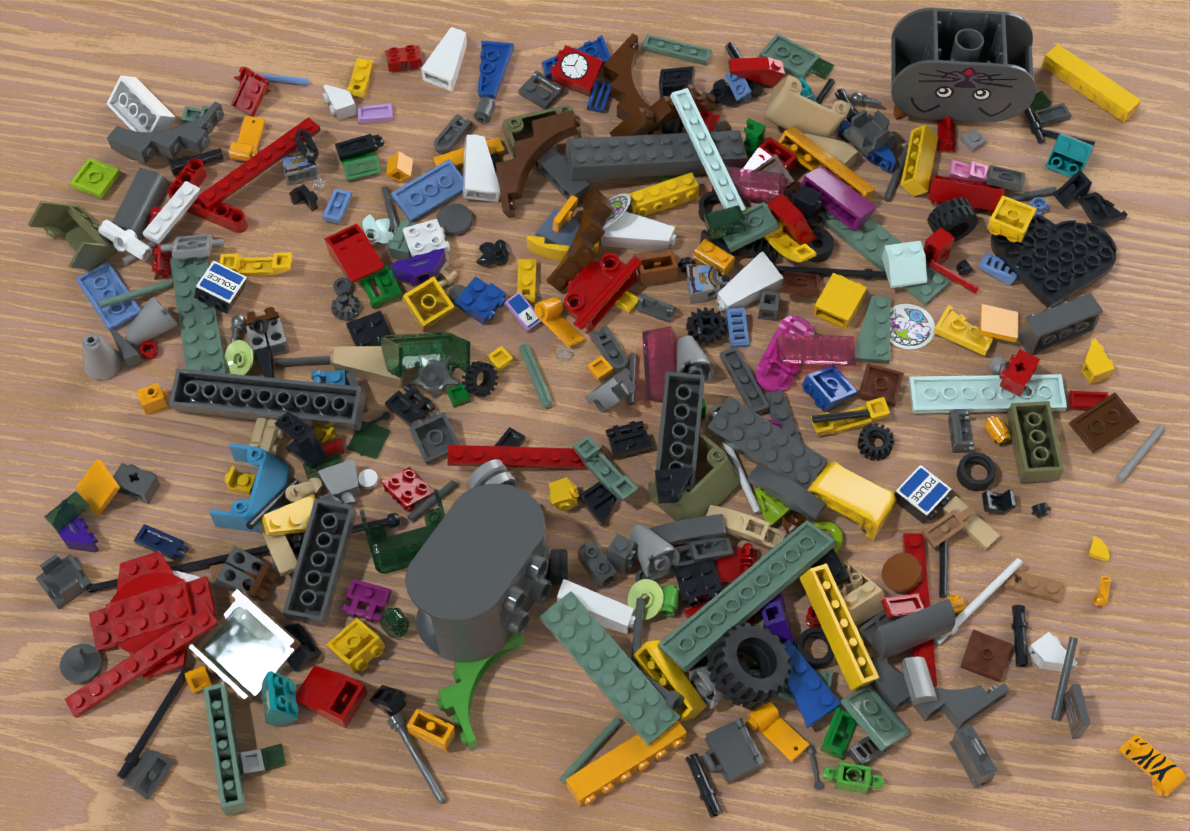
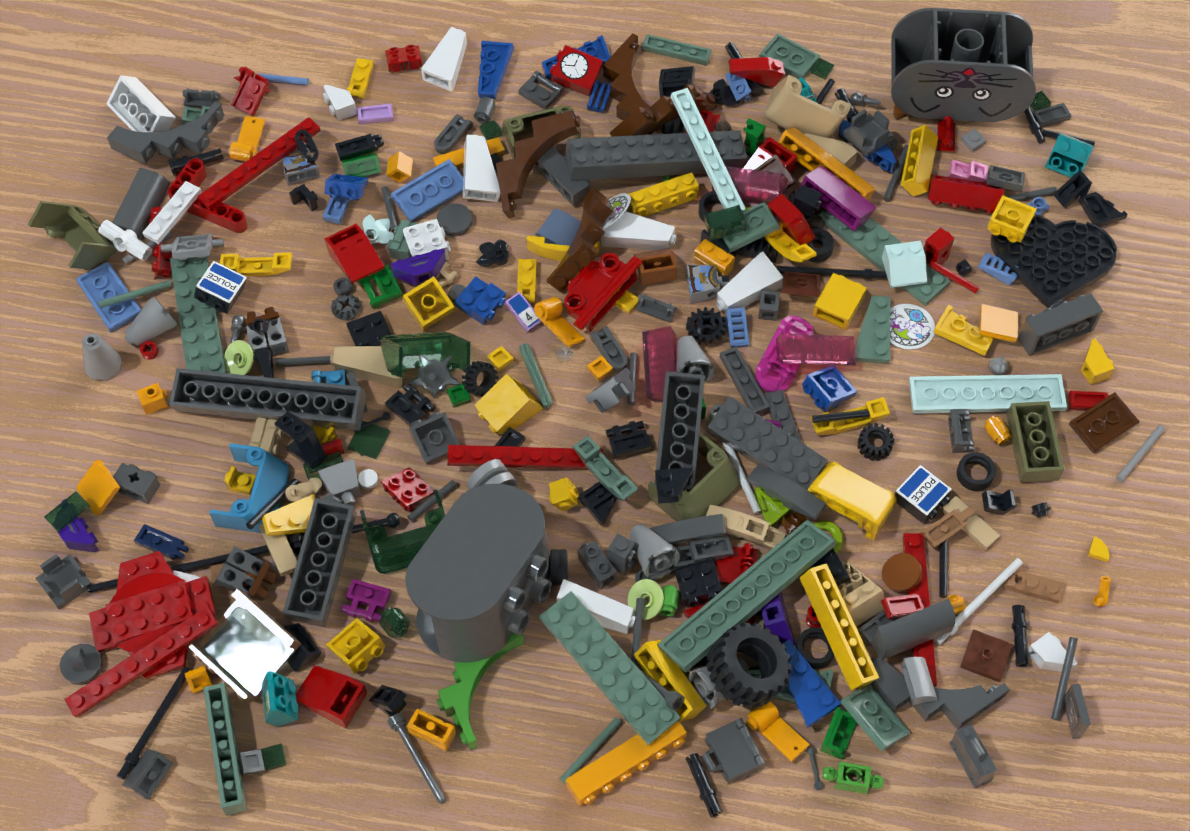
(95, 178): lime plate -> none
(128, 353): dark grey slope -> none
(200, 99): none -> dark grey hinge
(319, 184): clear plate -> none
(346, 186): none -> blue plate
(490, 130): none -> clear green tile
(507, 405): none -> yellow slope
(565, 214): light orange plate -> none
(684, 262): black plate -> none
(858, 758): dark grey slope -> none
(880, 383): copper plate -> none
(954, 217): black tyre -> none
(1019, 372): red brick -> none
(1091, 83): yellow brick -> none
(1164, 773): light orange door -> none

